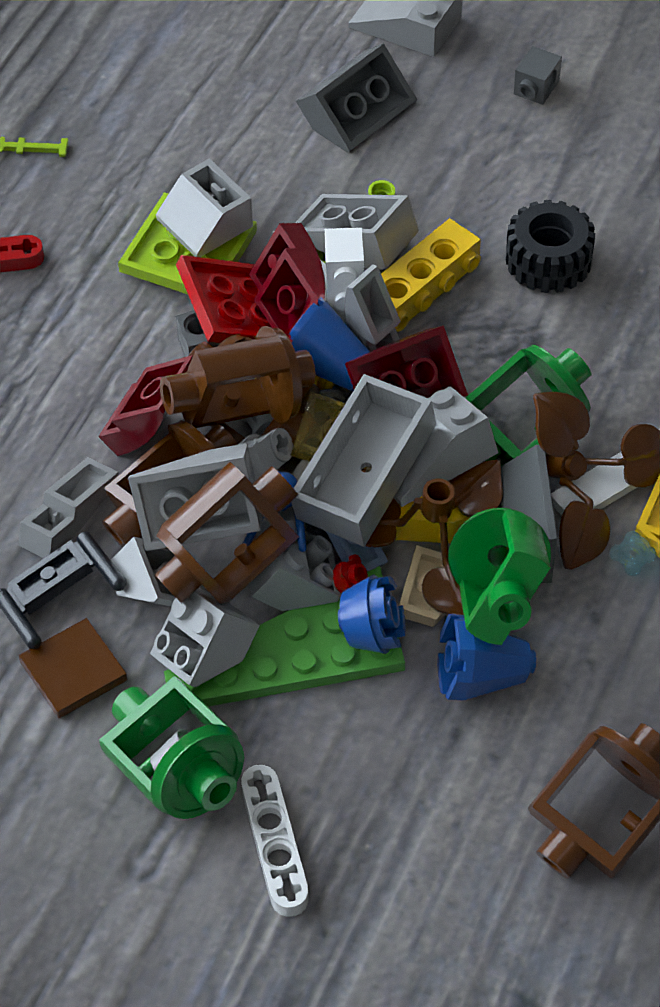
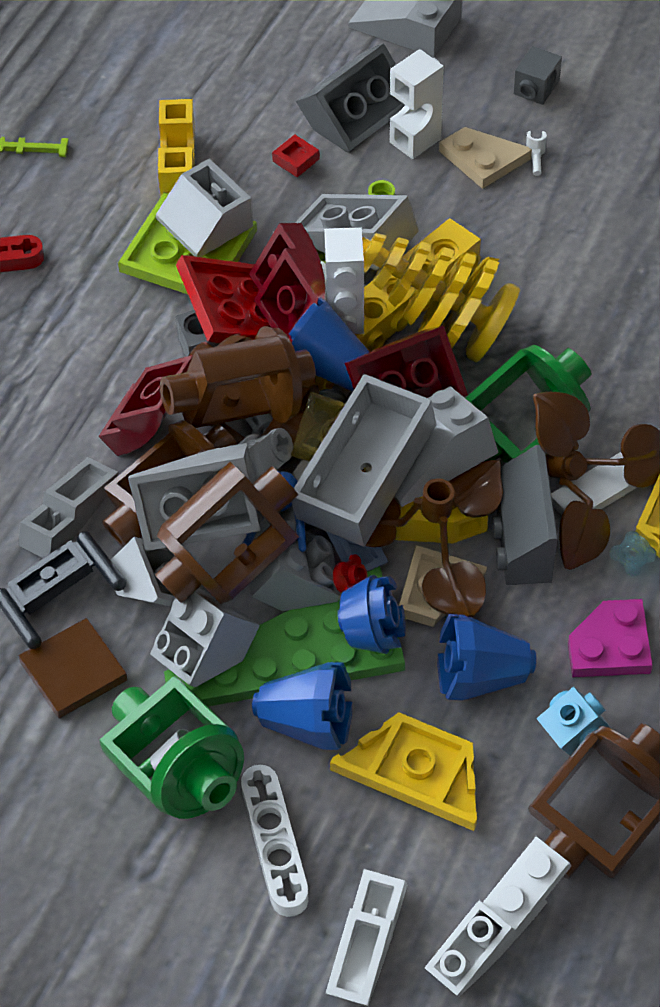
(176, 141): none -> yellow arch
(295, 155): none -> red plate
(308, 705): none -> blue cone
(366, 937): none -> white slope
(371, 310): light grey slope -> none
(416, 767): none -> yellow wing
(419, 86): none -> white arch
(446, 294): none -> yellow plant
(483, 155): none -> tan wing
(498, 575): green piece -> none
(500, 918): none -> white slope
(530, 242): black tyre -> none
(538, 148): none -> white hand
(572, 718): none -> medium azure brick
(611, 641): none -> dark pink plate

